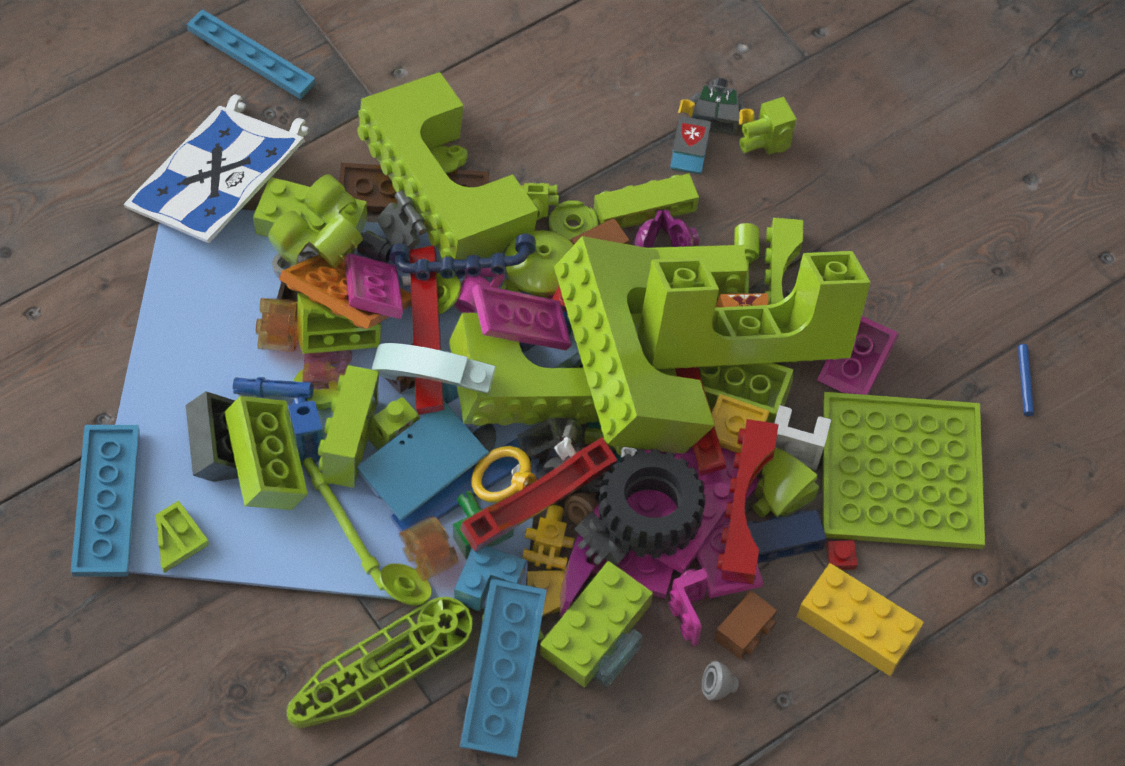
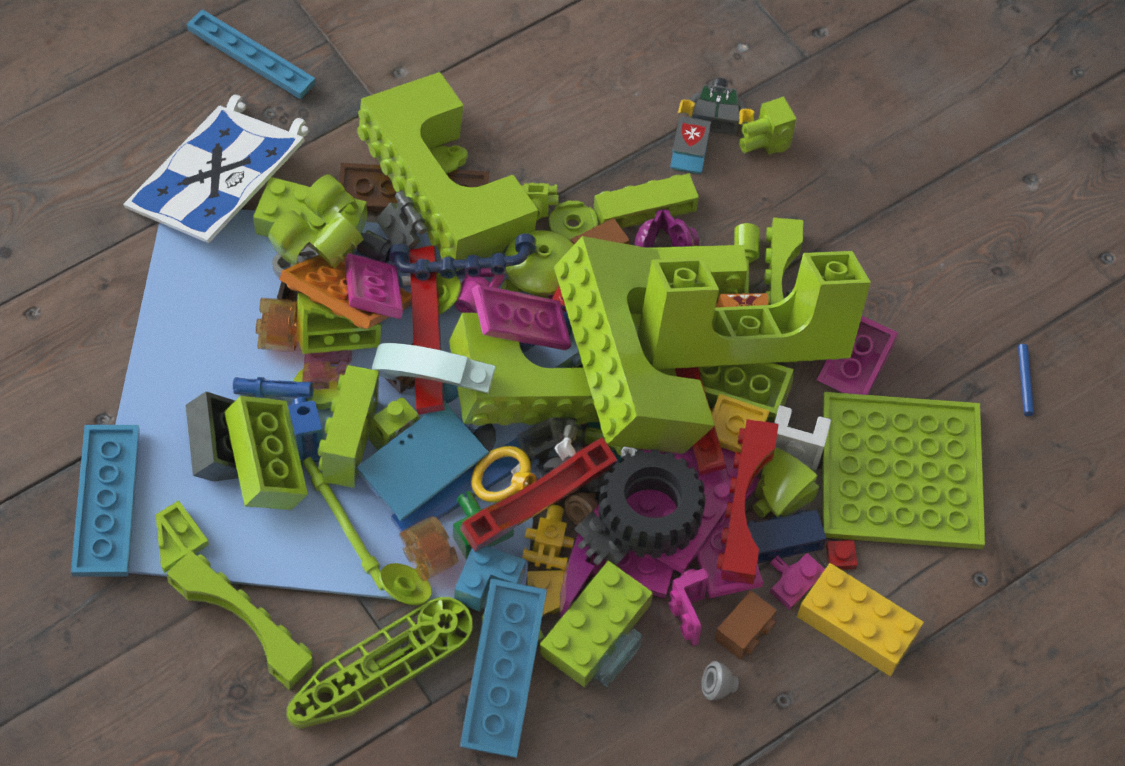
(199, 582): none -> lime arch
(795, 579): none -> dark pink plate

